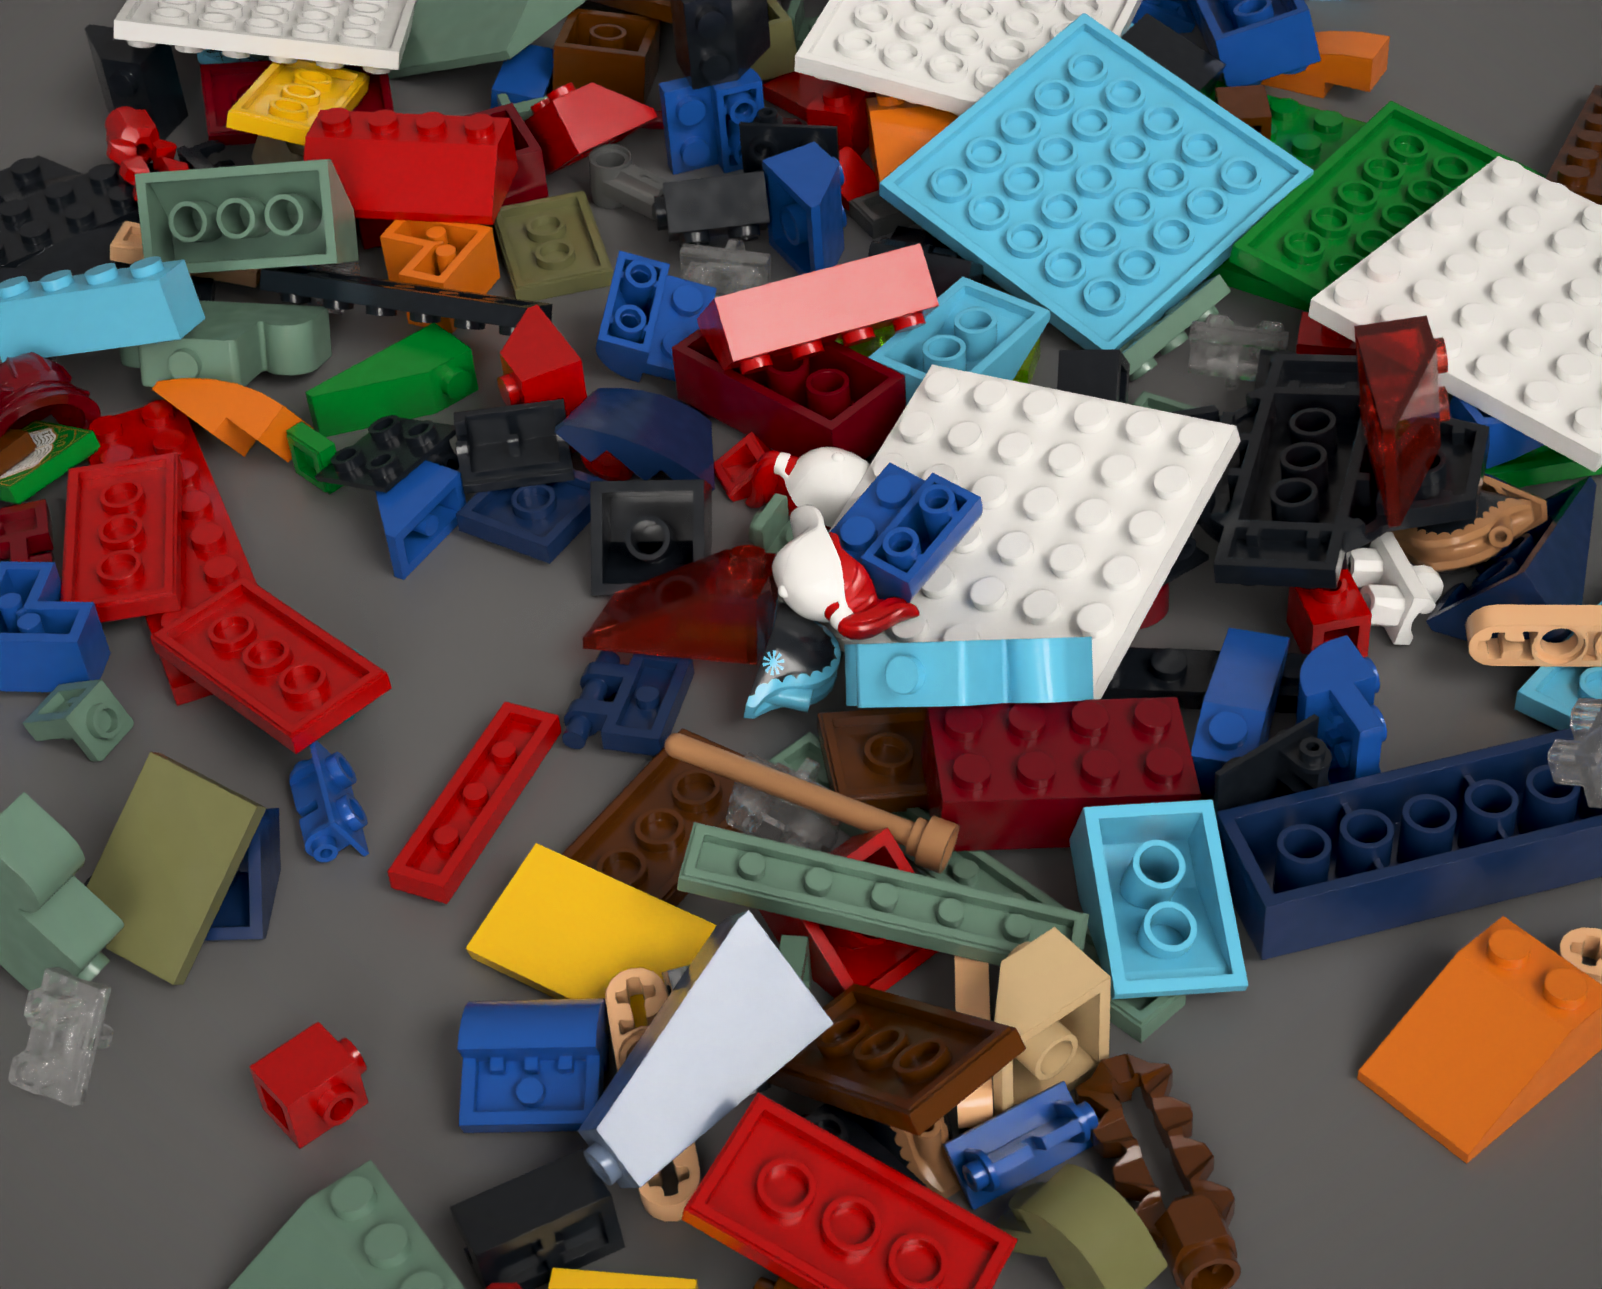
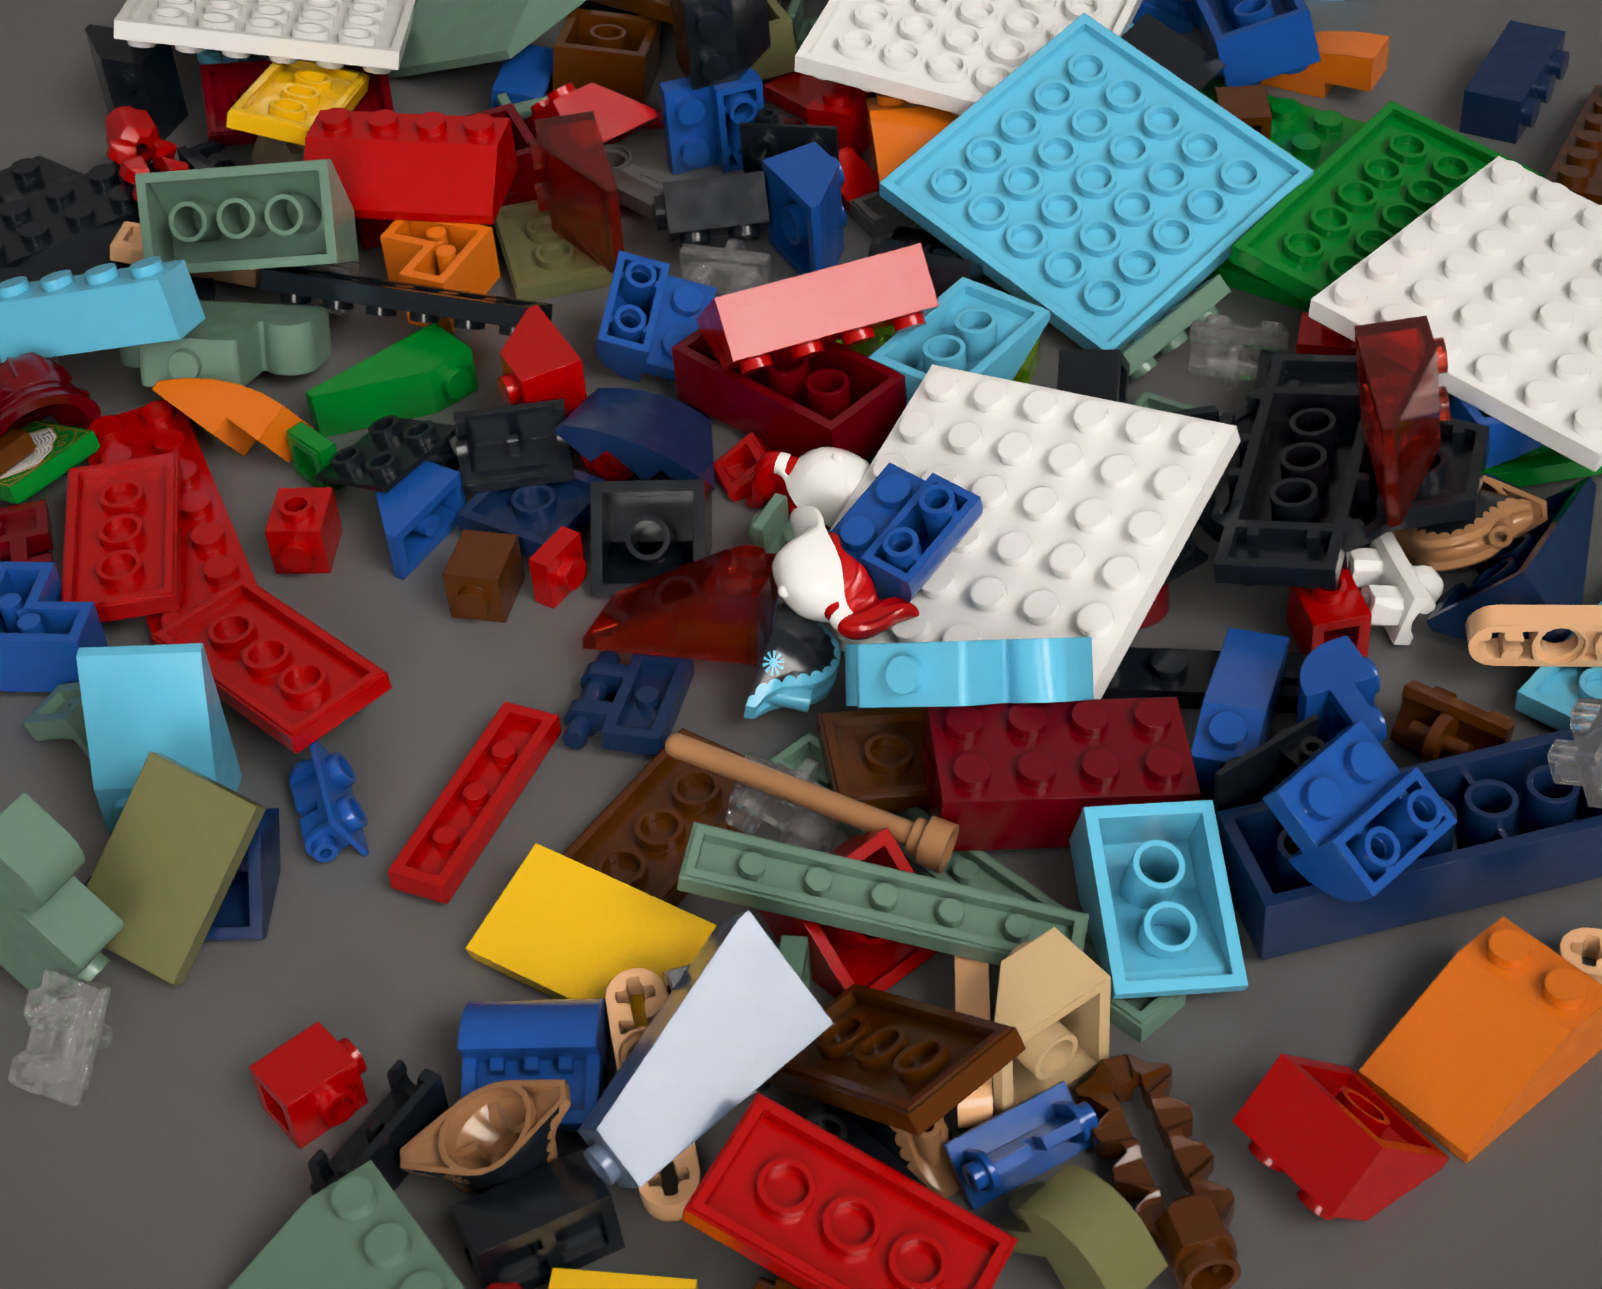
(155, 703): none -> medium azure slope
(304, 530): none -> red brick
(386, 1130): none -> black hinge
(484, 576): none -> reddish brown brick
(491, 1135): none -> medium nougat hat
(557, 567): none -> red plate
(578, 185): none -> clear red slope
(1335, 1138): none -> red slope
(1357, 815): none -> blue brick
(1444, 726): none -> reddish brown hips
(1514, 82): none -> dark blue brick

